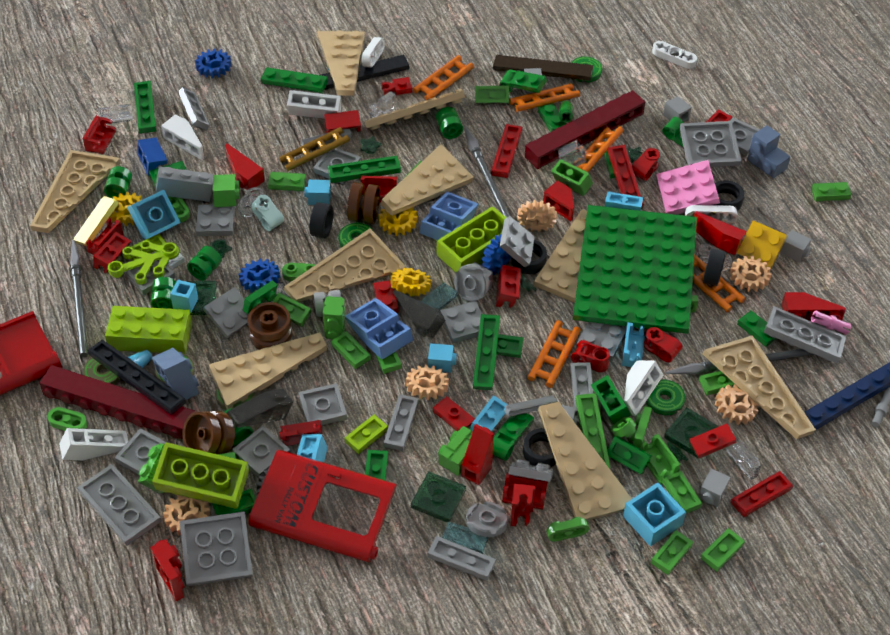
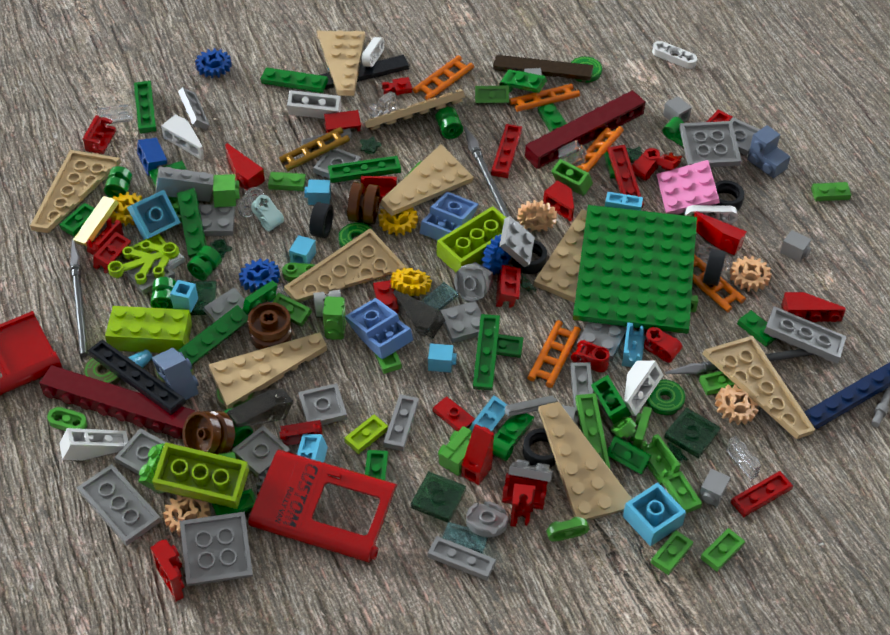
(76, 220): none -> green plate
(191, 221): none -> green plate
(214, 335): none -> green plate
(302, 250): none -> medium azure brick
(350, 350): bright green plate -> none
(427, 382): light nougat gear -> none
(566, 111): green piece -> none
(669, 162): none -> red plate
(713, 440): red plate -> none
(762, 243): yellow plate -> none
(831, 322): bright pink pin -> none

